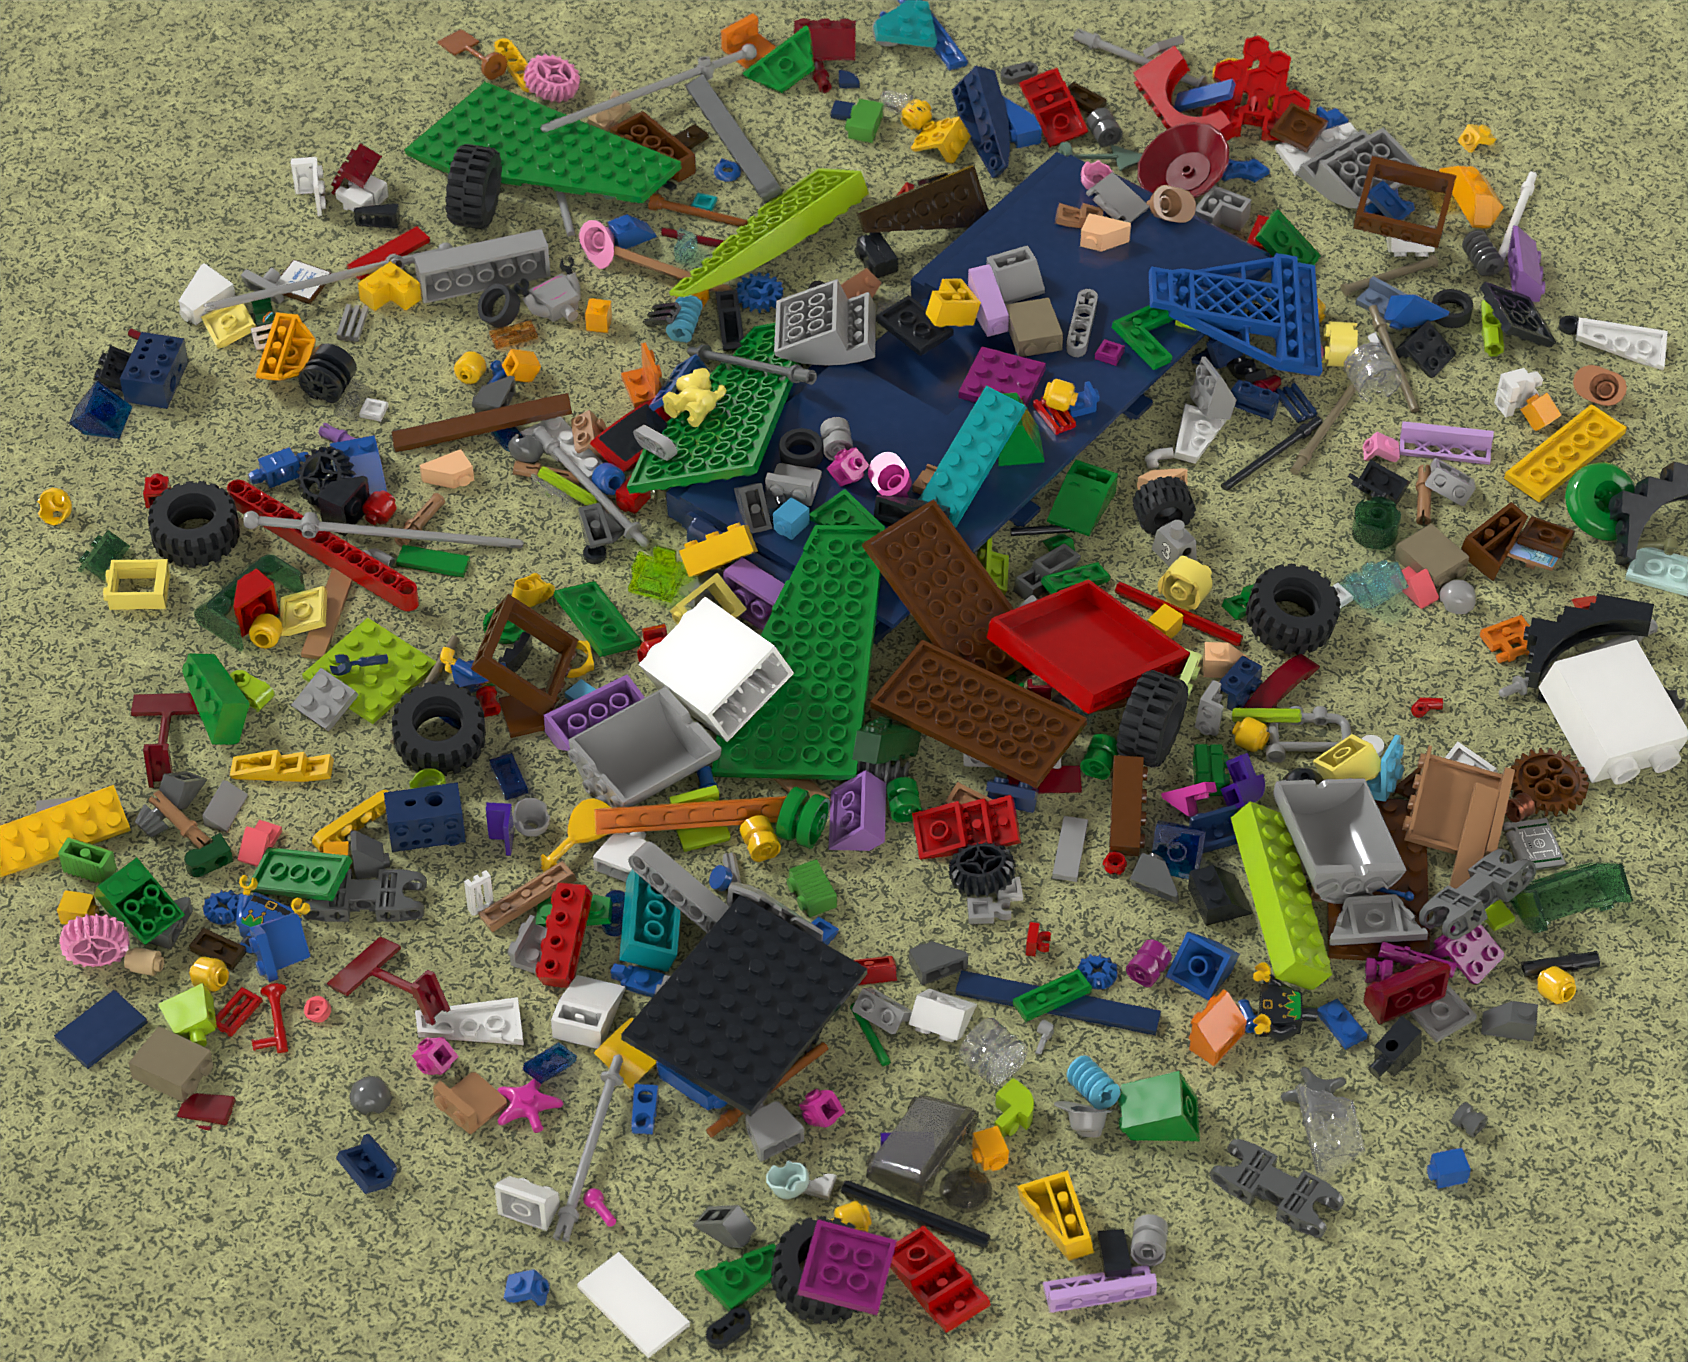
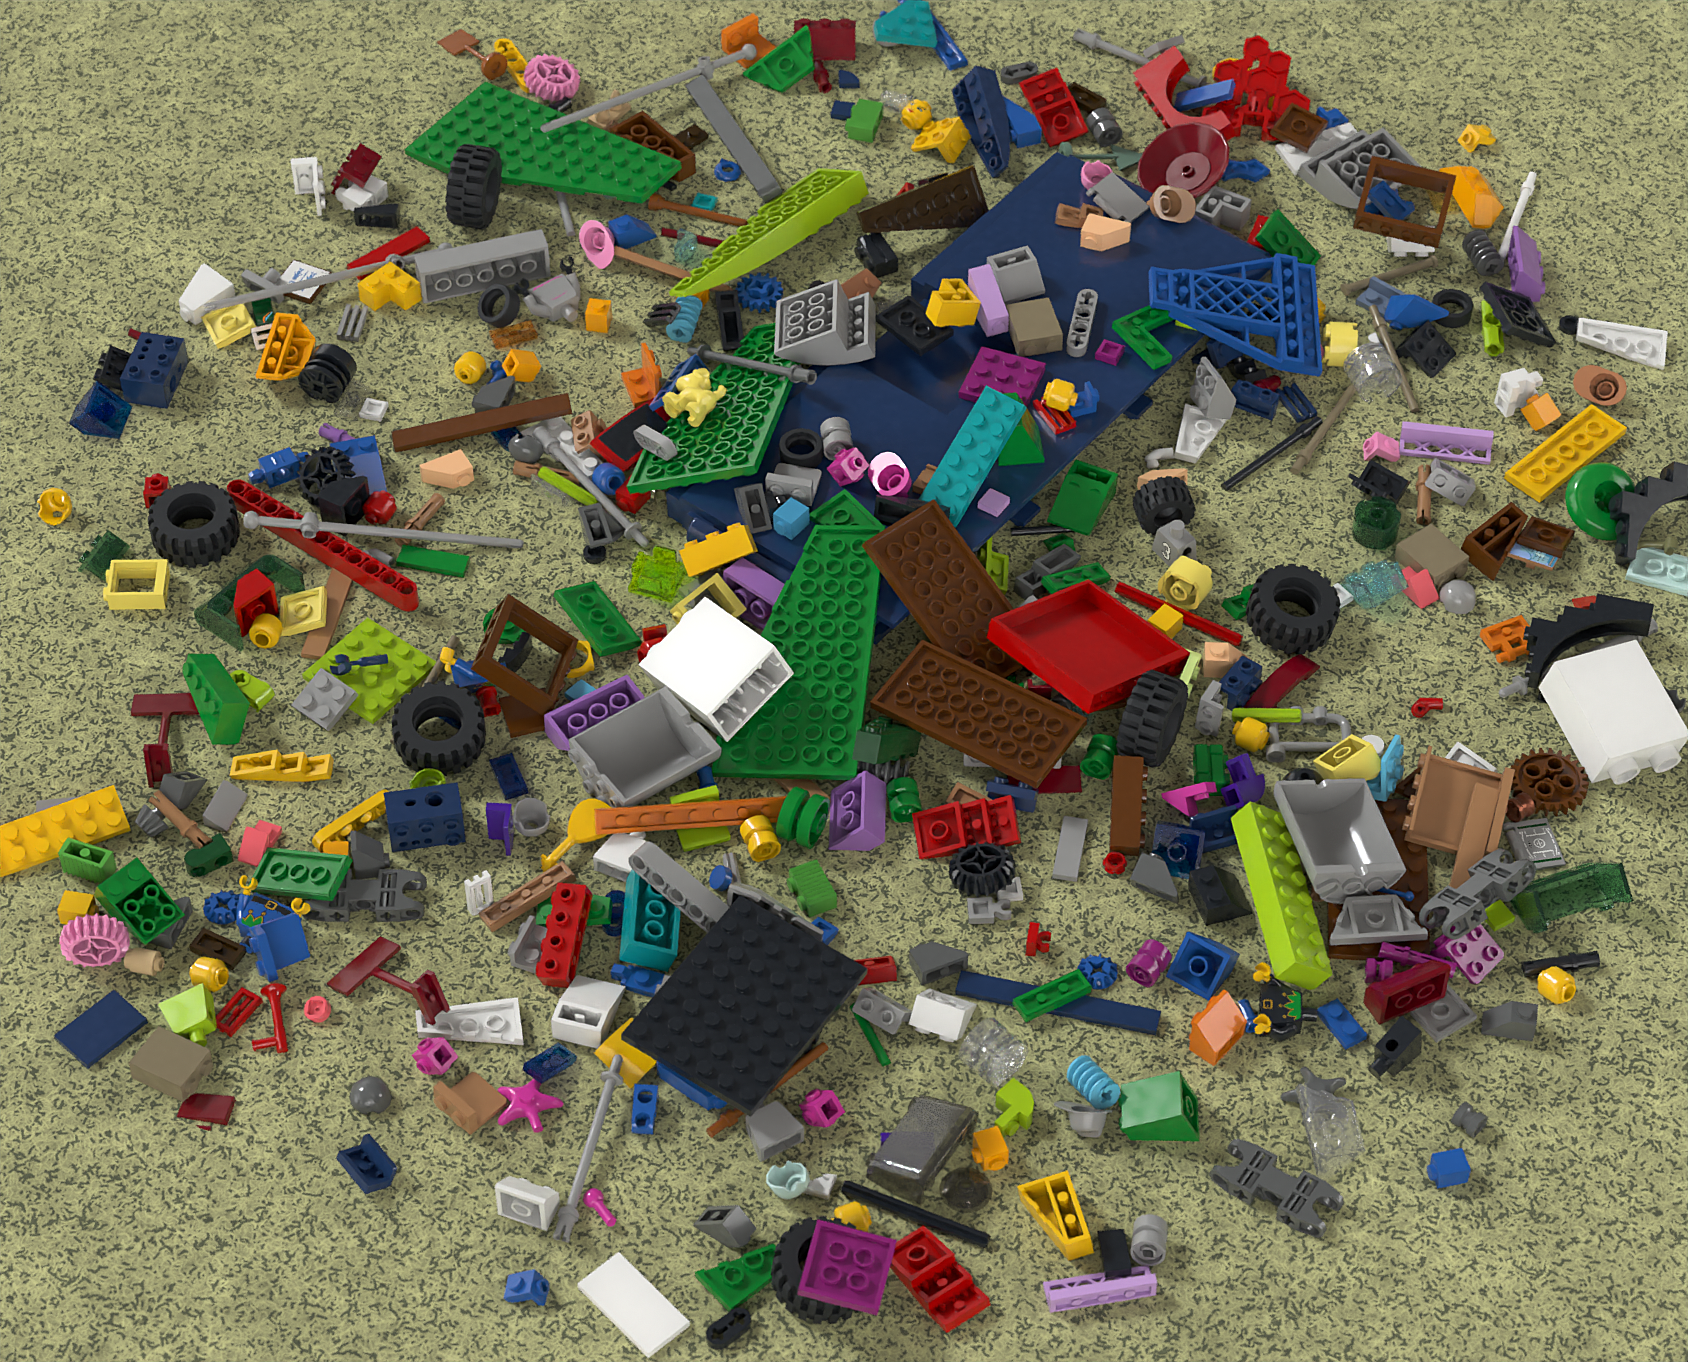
(532, 590): yellow piece -> none
(561, 105): none -> black pin
(993, 502): none -> lavender tile
(1045, 1029): light grey hand -> none

